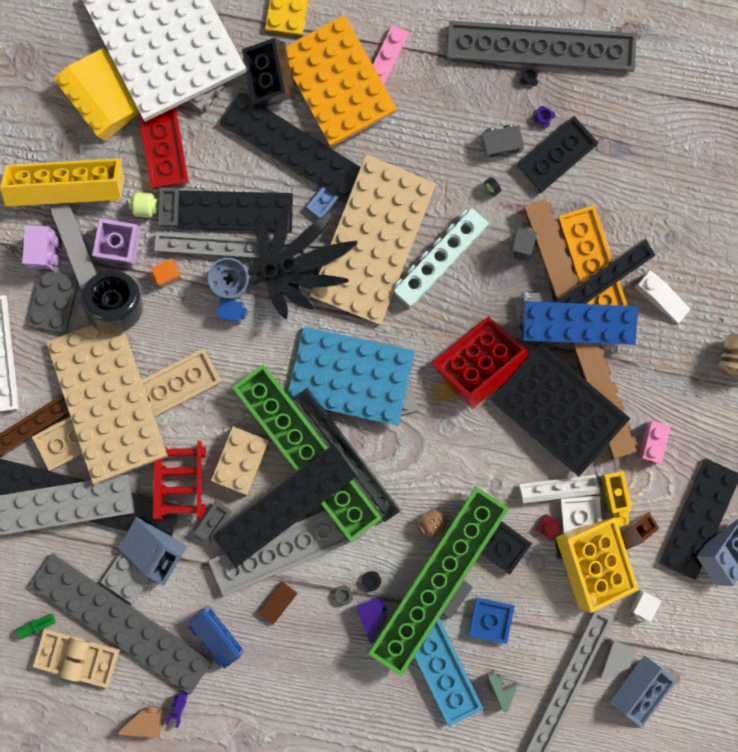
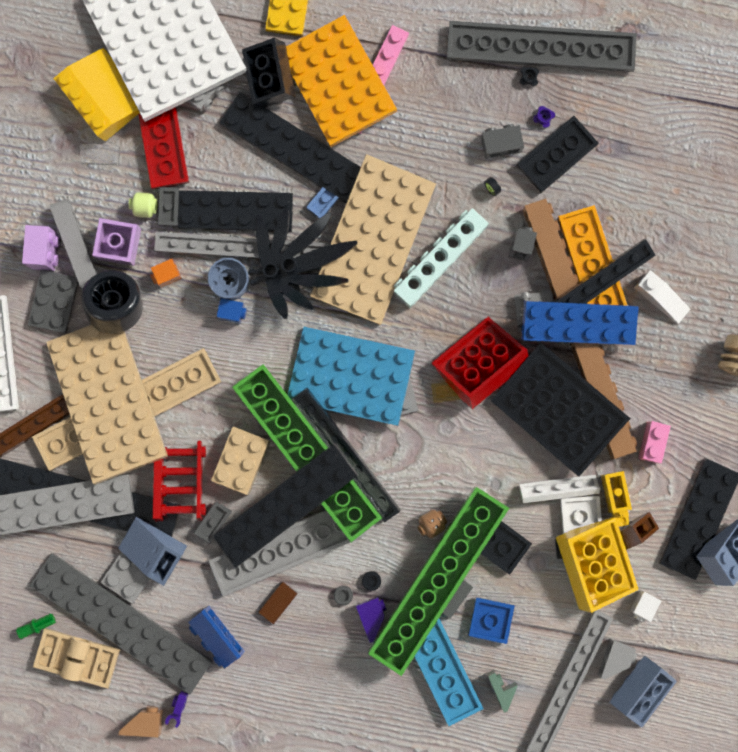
(62, 182): yellow brick -> none
(548, 527): dark red plate -> none

